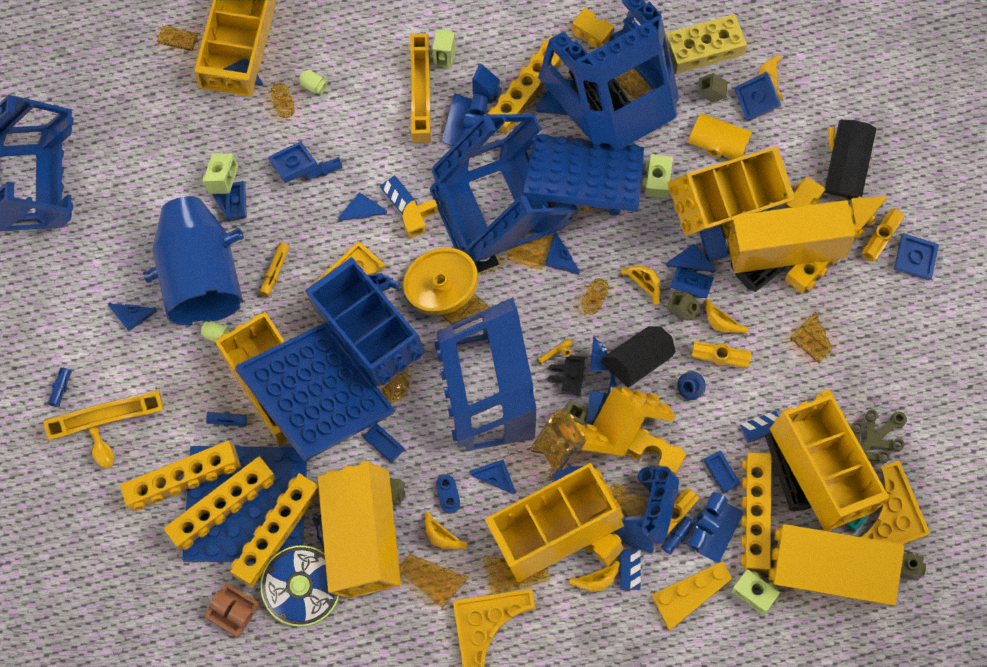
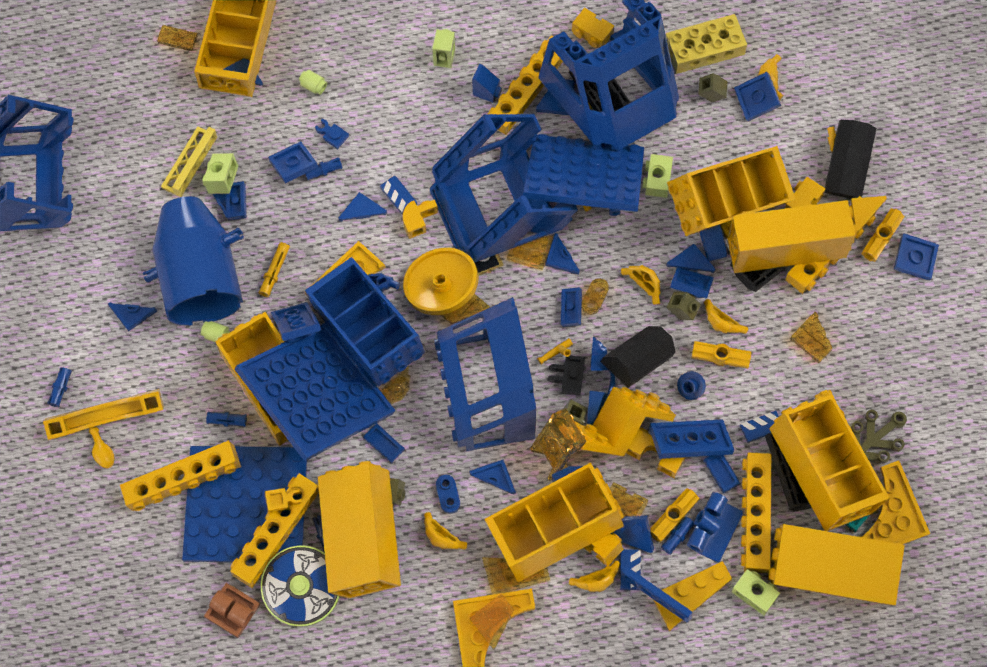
(192, 164): none -> light yellow fence
(223, 493): yellow brick -> none
(278, 499): none -> yellow plate
(283, 101): clear yellow plate -> none
(295, 322): none -> blue plate
(333, 135): none -> blue plate
(420, 88): yellow arch -> none
(433, 580): clear yellow wing -> none
(462, 116): blue panel -> none
(493, 619): none -> clear yellow wing
(571, 307): none -> blue plate
(634, 81): clear yellow plate -> none
(657, 594): none -> blue tile
(663, 490): blue beam -> none
(696, 430): none -> blue plate
(719, 137): yellow panel -> none
(912, 566): olive brick -> none

